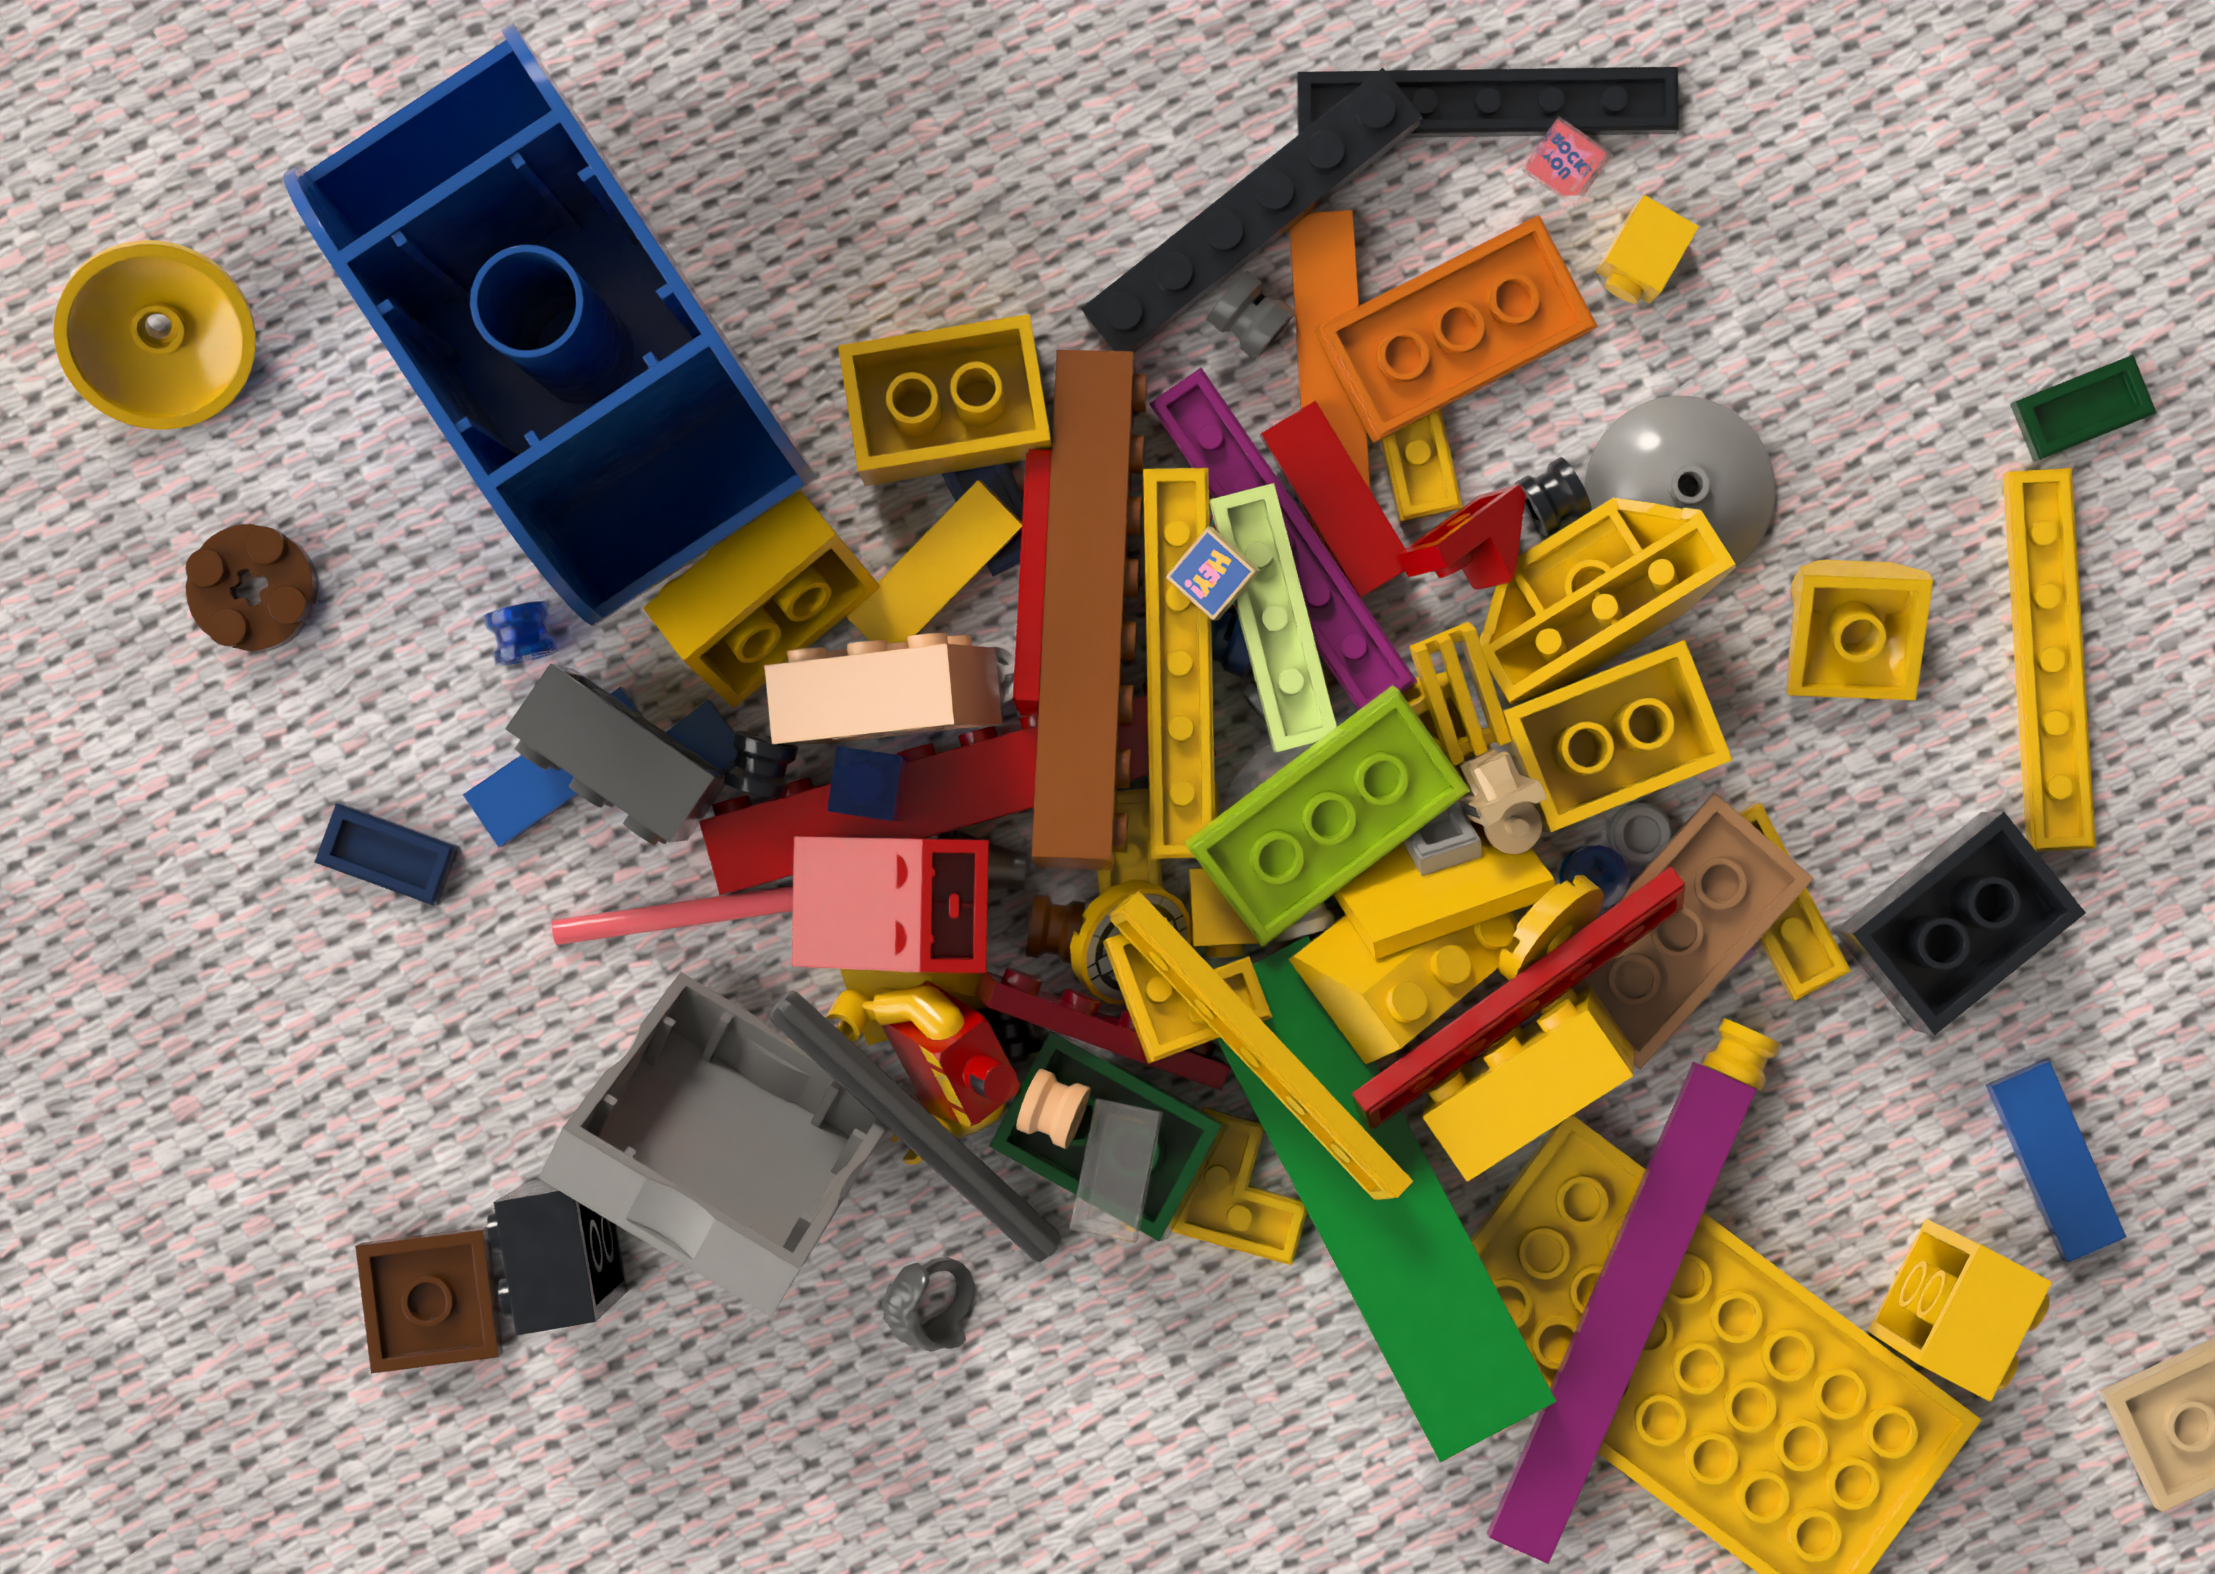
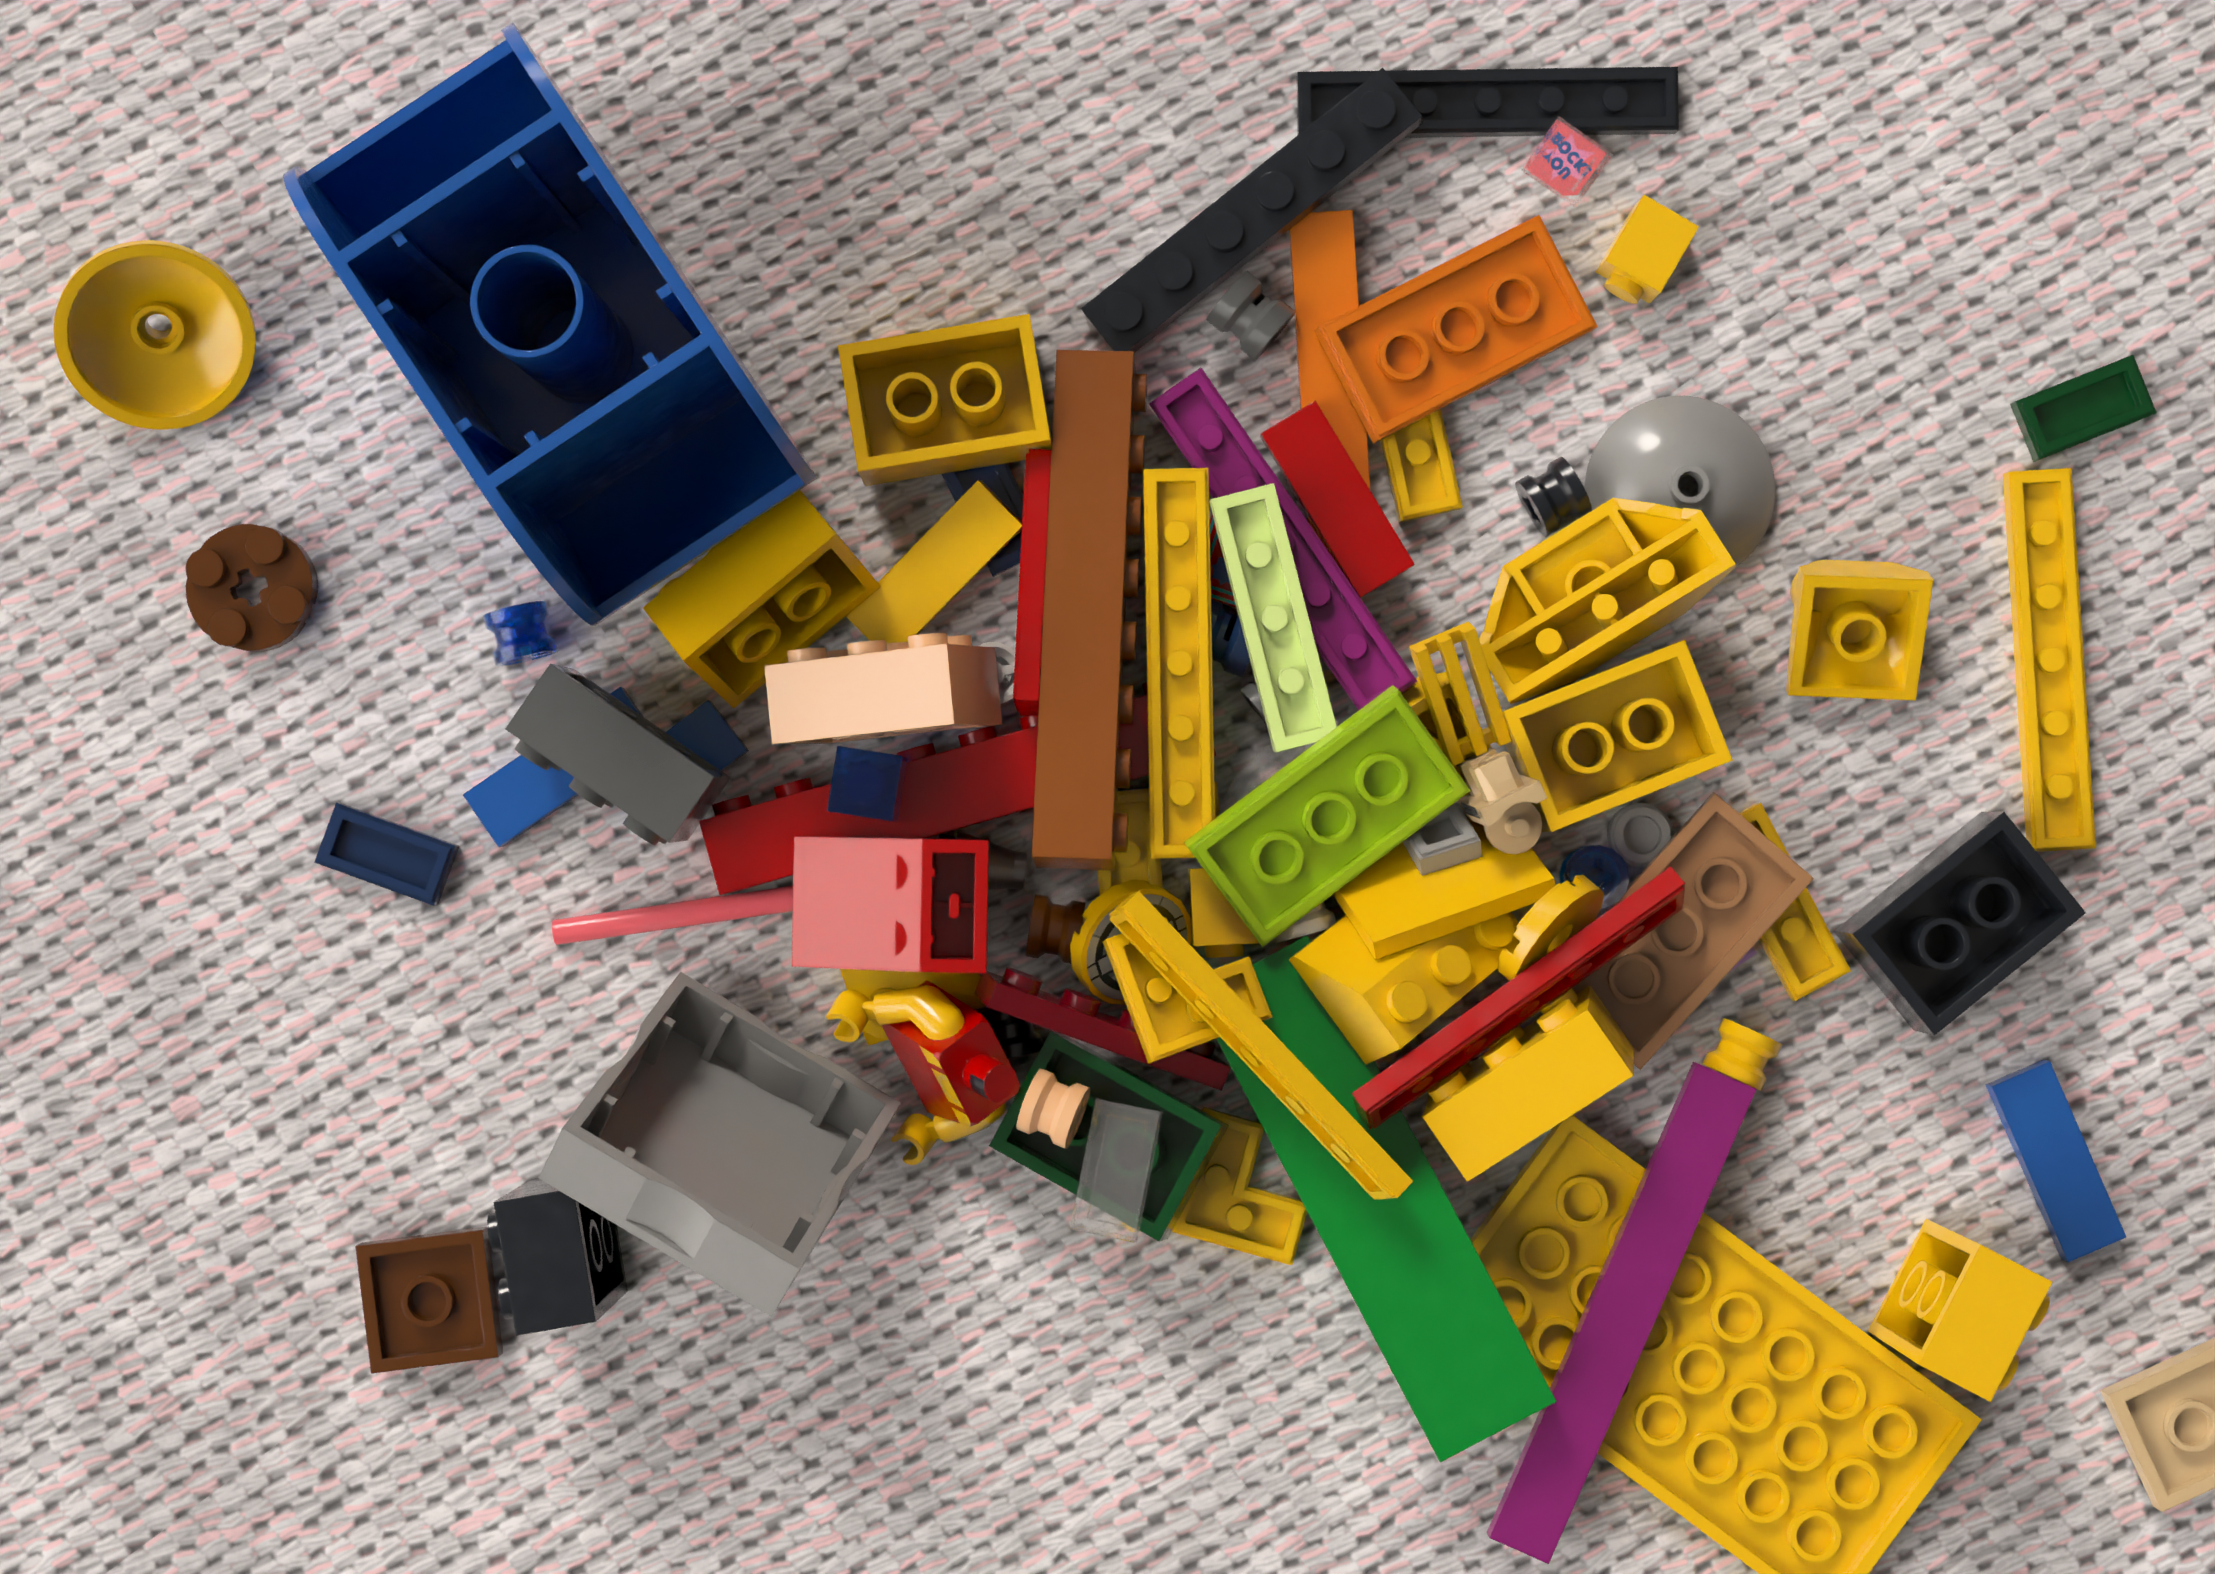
(760, 765): black wheel -> none
(902, 1302): dark grey piece -> none
(914, 1125): dark grey axle -> none
(1212, 573): tile -> none
(1476, 538): red slope -> none

